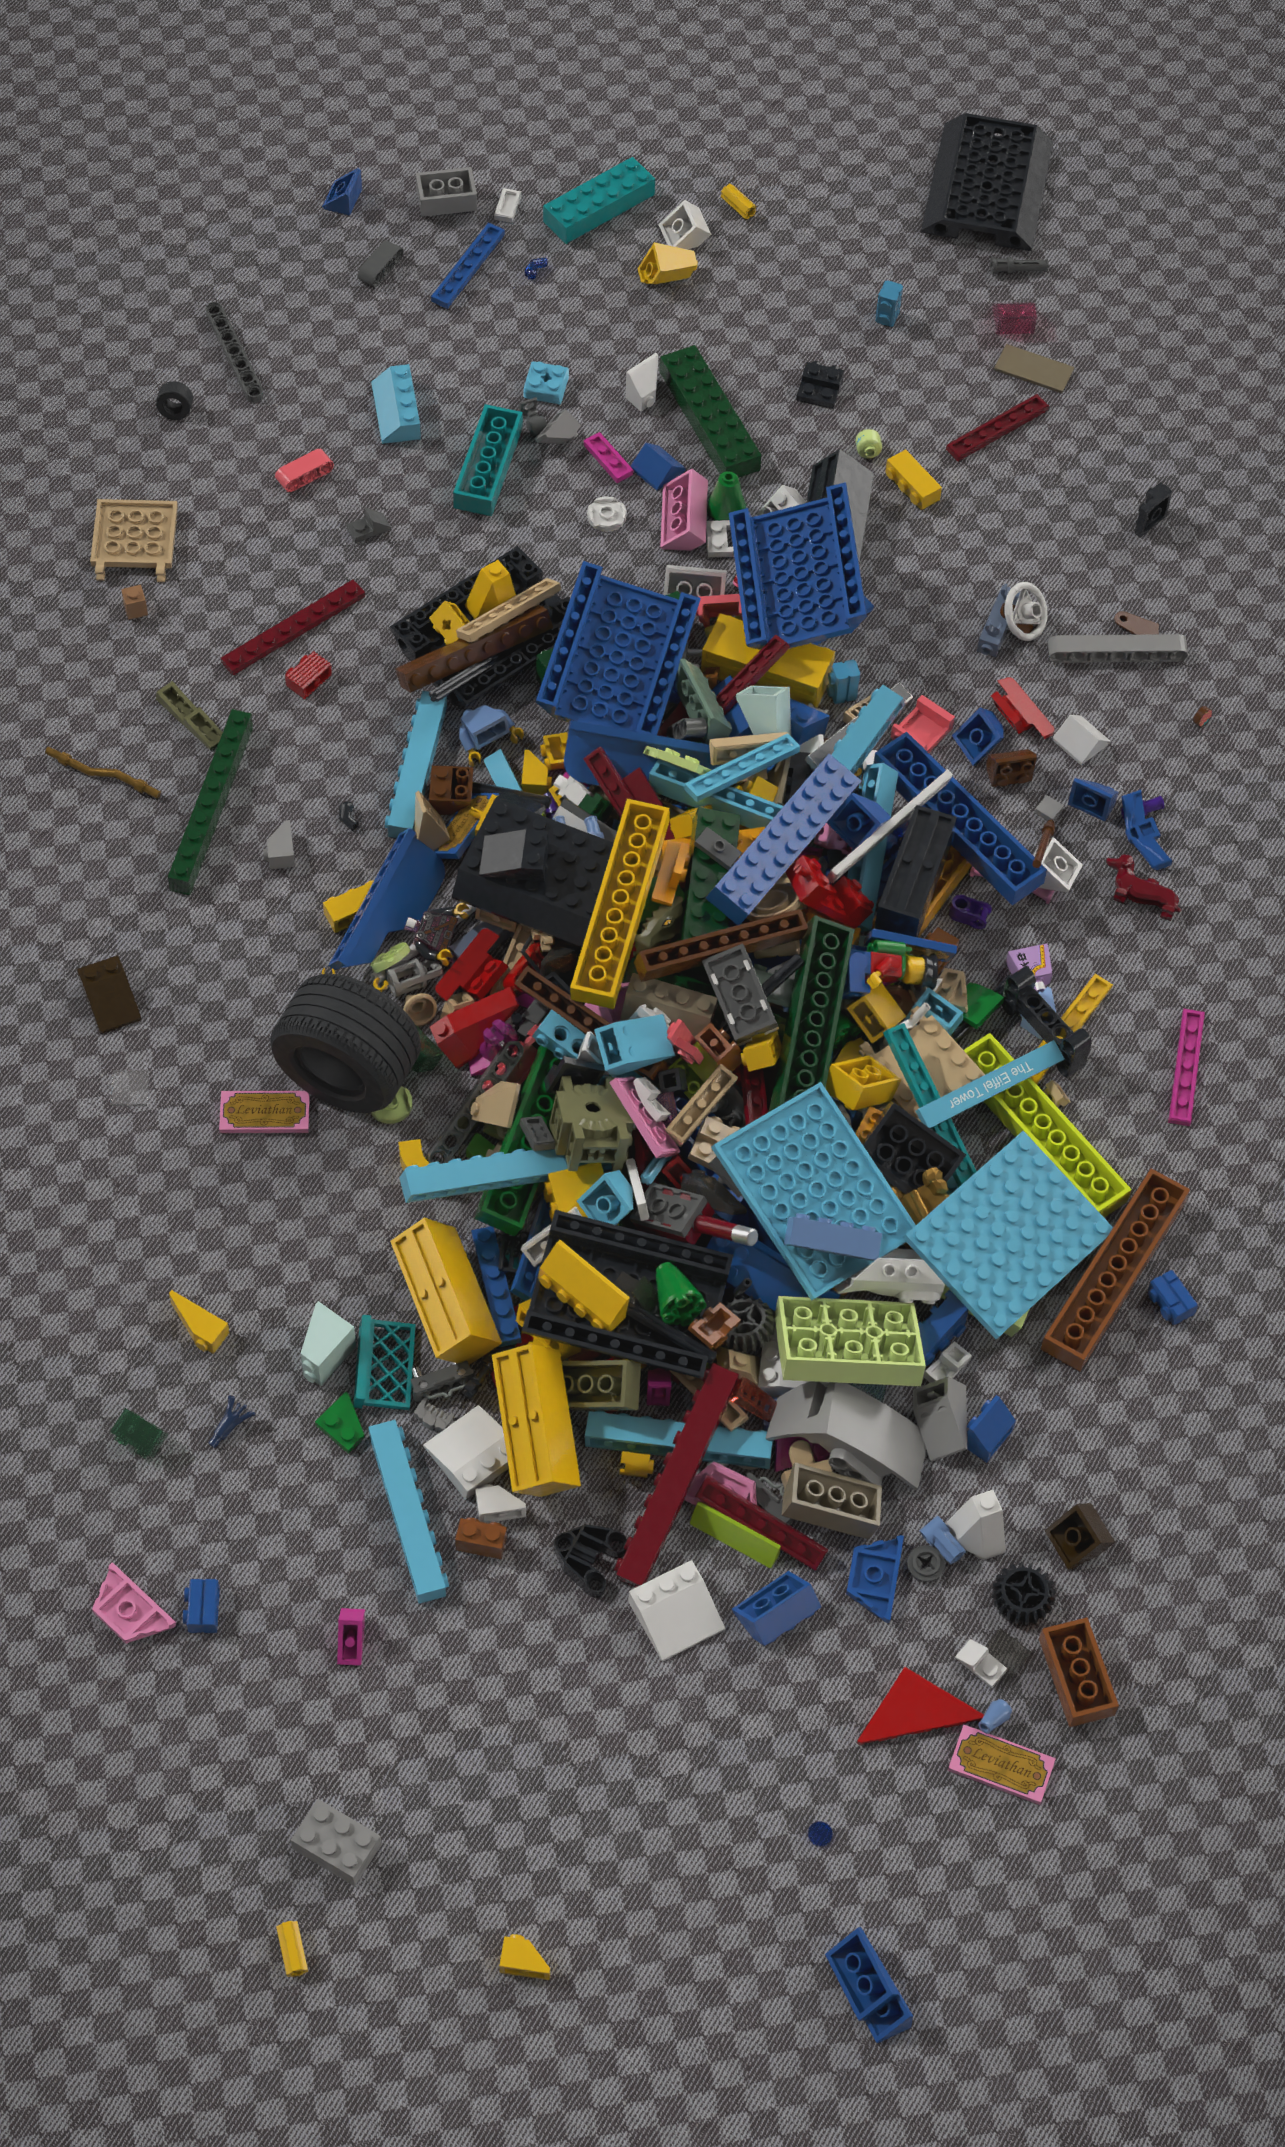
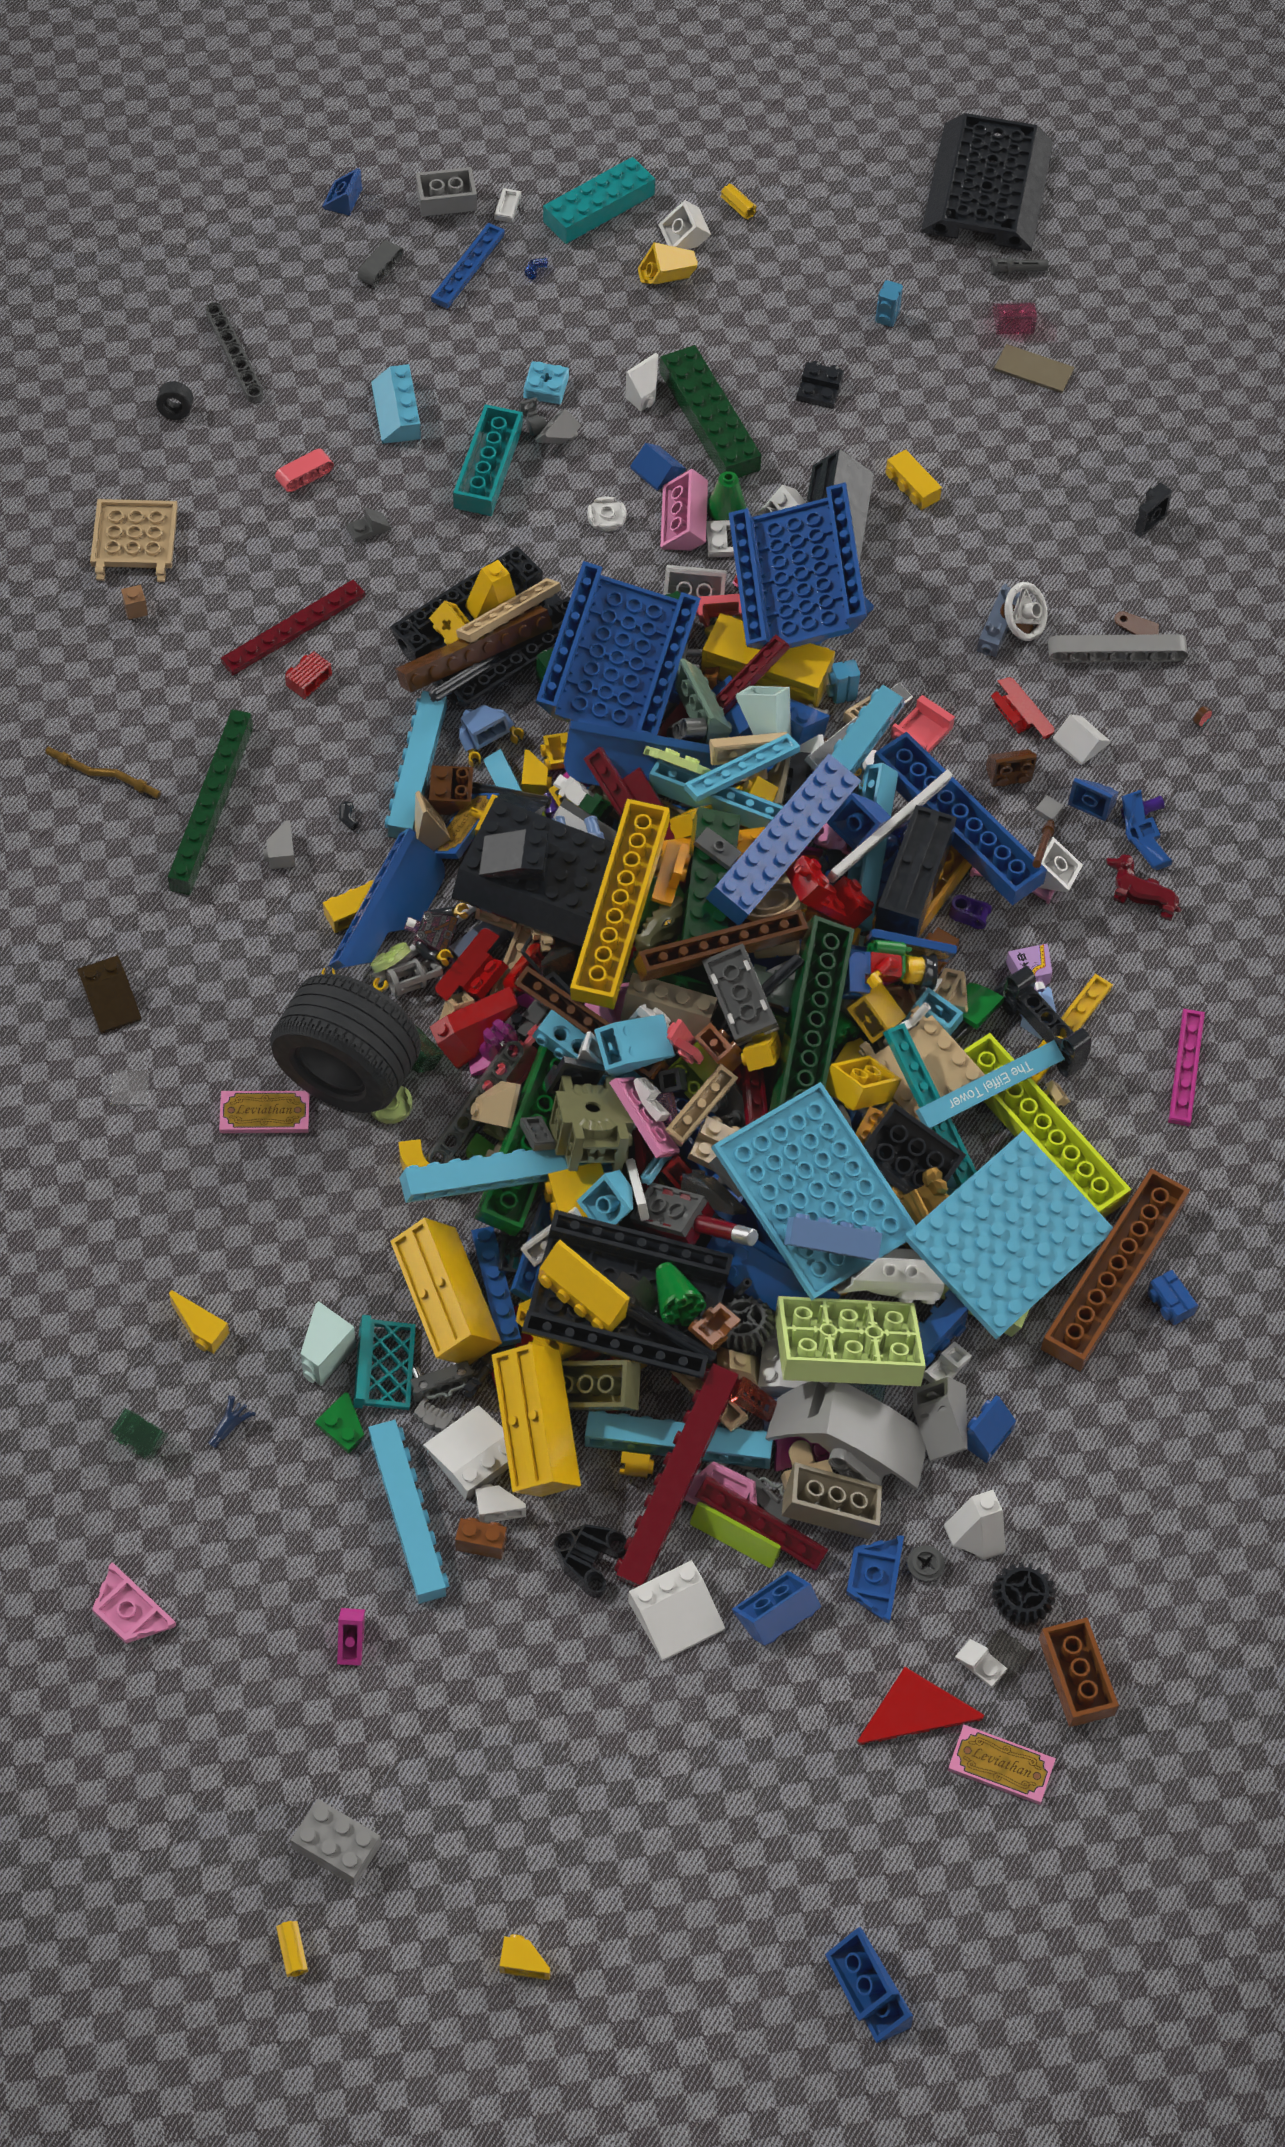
(187, 714): olive slope -> none
(202, 1605): blue brick -> none
(420, 1008): tan hat -> none
(608, 457): dark pink plate -> none
(658, 1387): dark pink slope -> none
(820, 1834): clear blue piece -> none
(868, 443): yellowish green head -> none
(939, 1536): medium blue piece -> none
(979, 735): blue slope -> none
(996, 1714): medium blue cone -> none
(997, 427): dark red tile -> none
(1079, 1535): dark brown slope -> none

